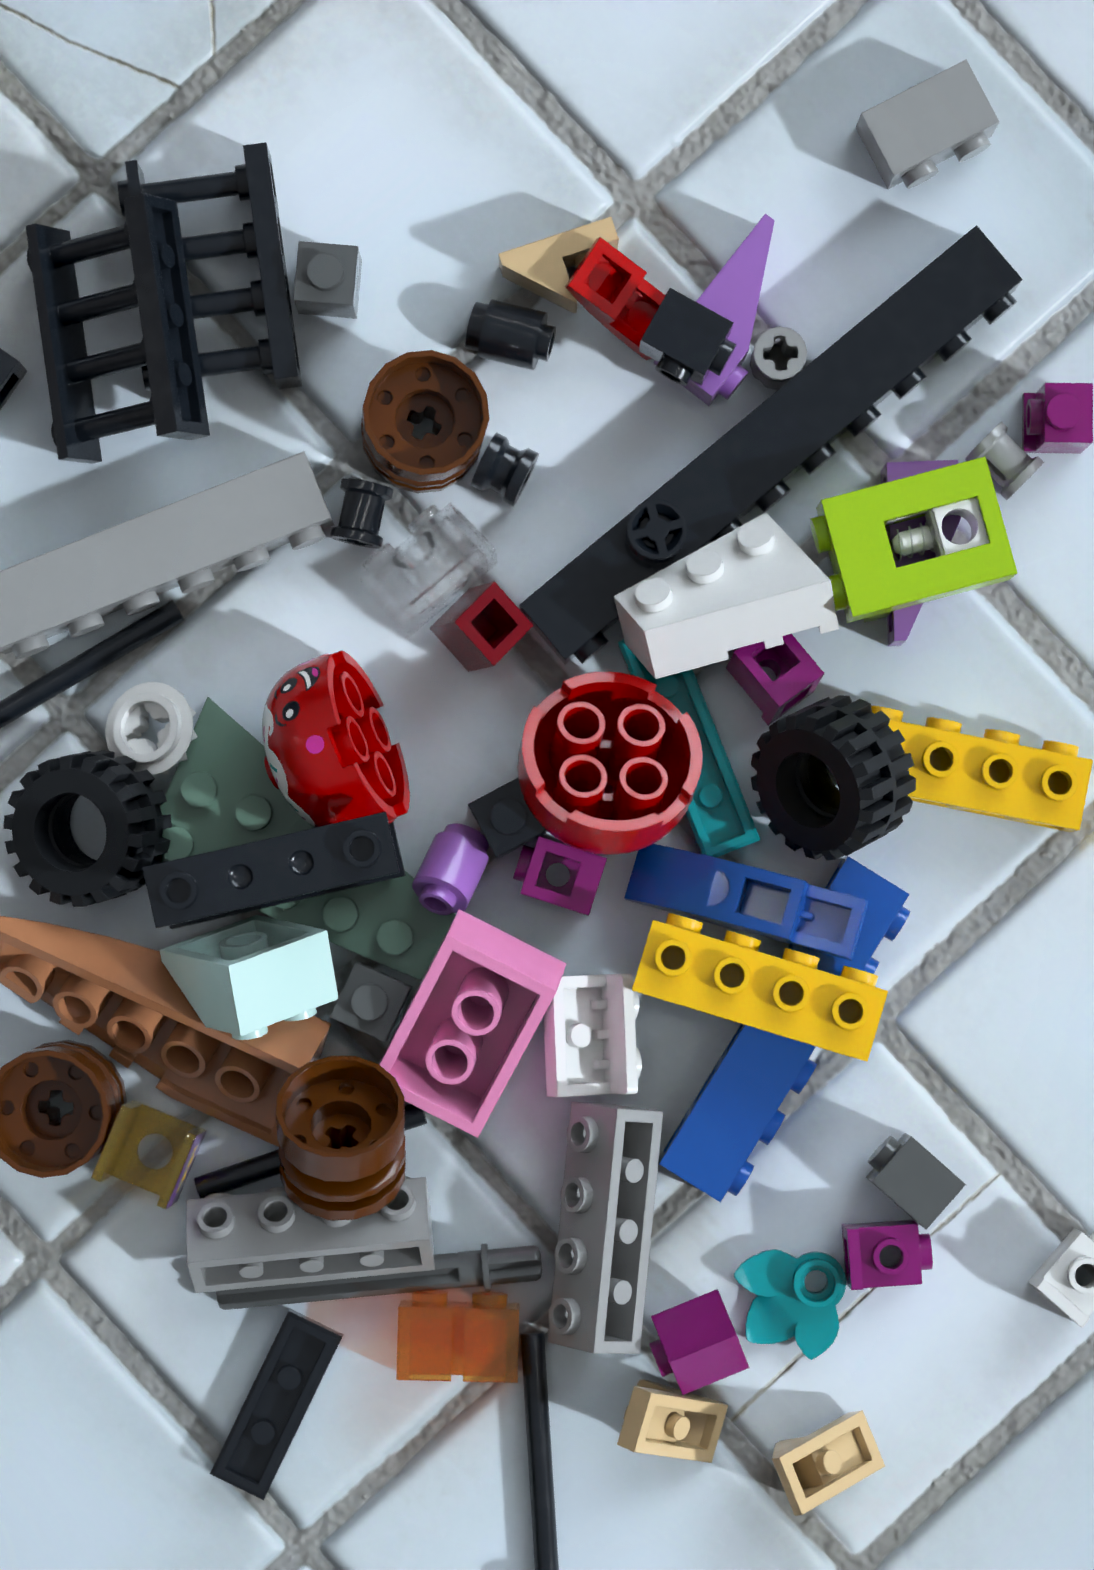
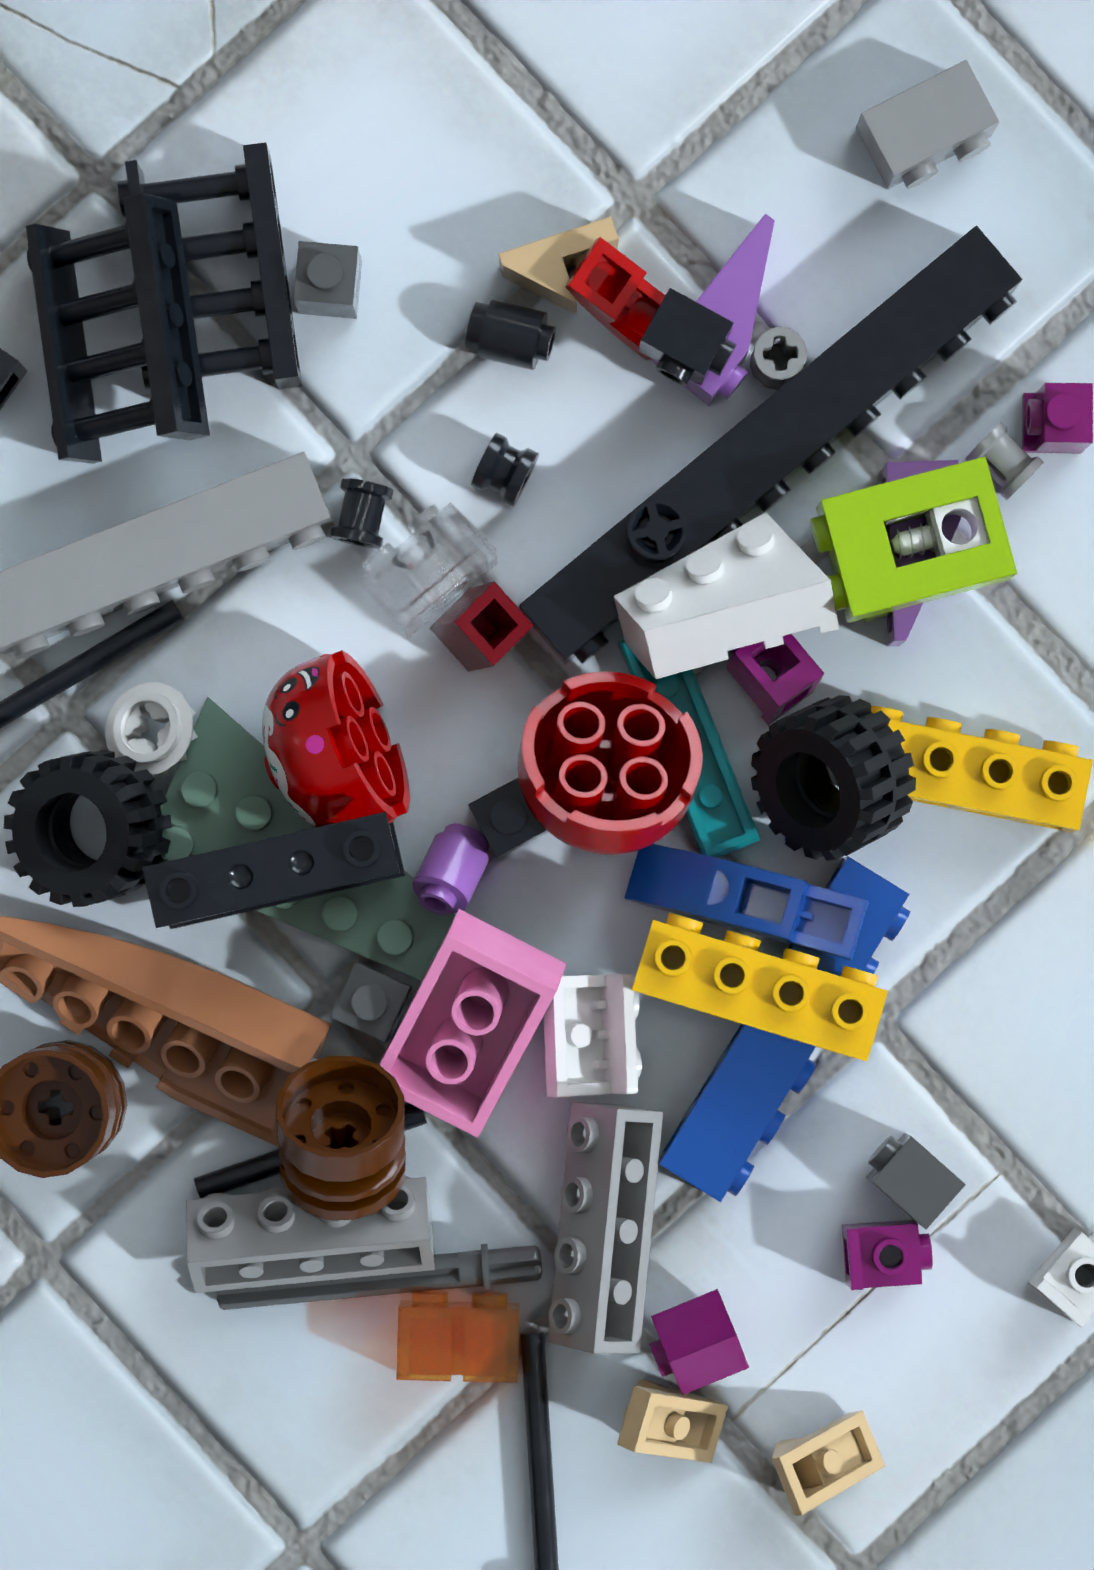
(121, 1155): clear yellow piece -> none
(254, 974): light aqua slope -> none
(276, 1404): black tile -> none
(416, 388): reddish brown wheel -> none
(584, 875): magenta brick -> none
(785, 1306): teal plate -> none

